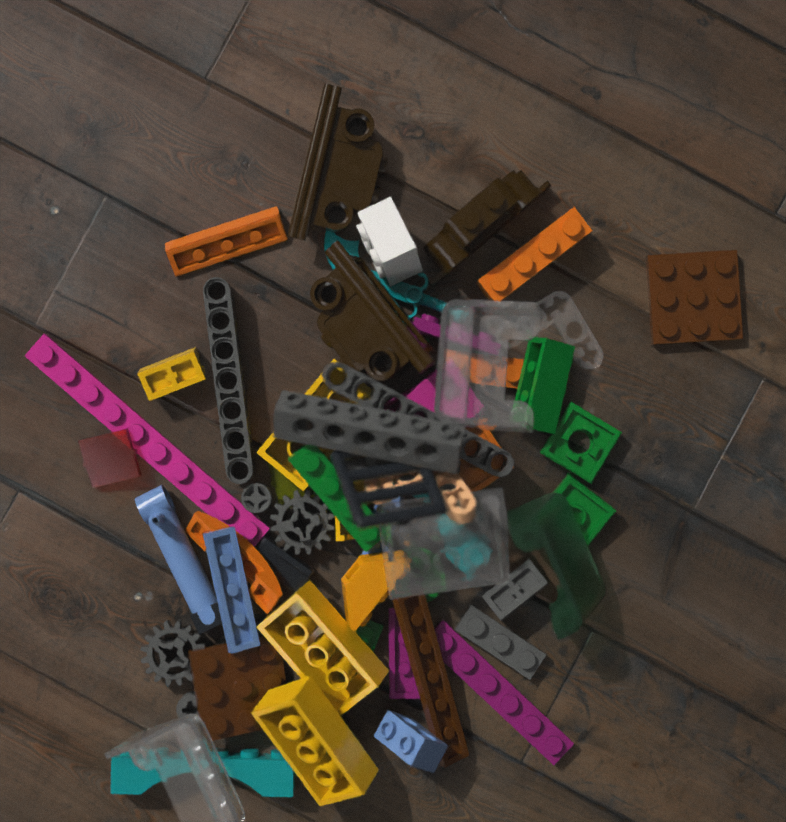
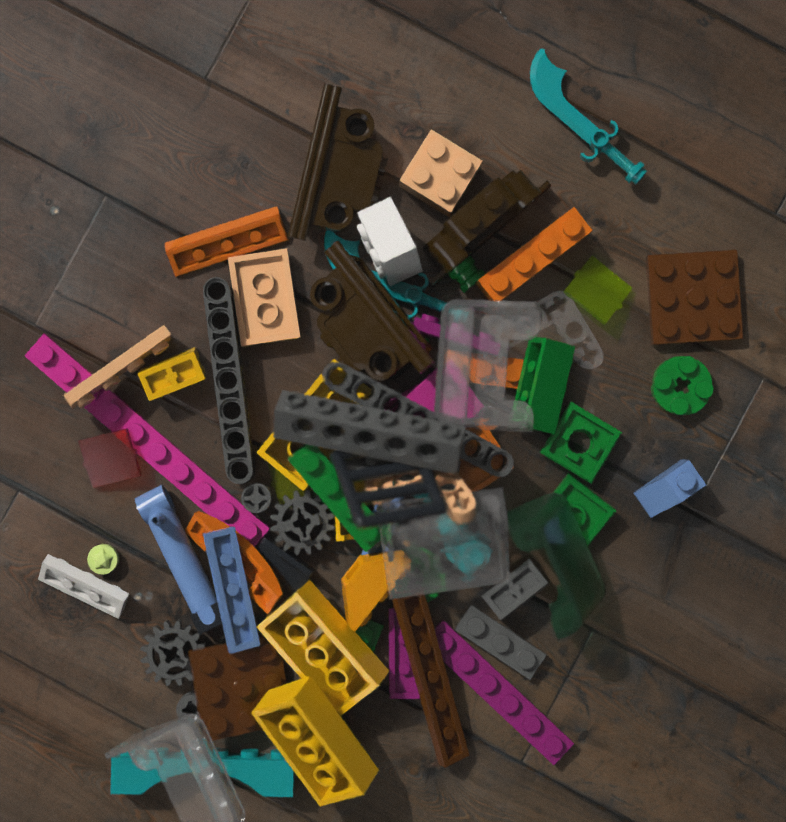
(83, 586): none -> white plate
(103, 559): none -> yellowish green tile
(128, 361): none -> light nougat plate
(264, 297): none -> light nougat plate
(410, 741): medium blue brick -> none
(440, 173): none -> light nougat brick
(467, 274): none -> green wheel
(546, 85): none -> teal sword
(598, 290): none -> clear neon green piece
(669, 488): none -> medium blue slope
(688, 369): none -> green plate

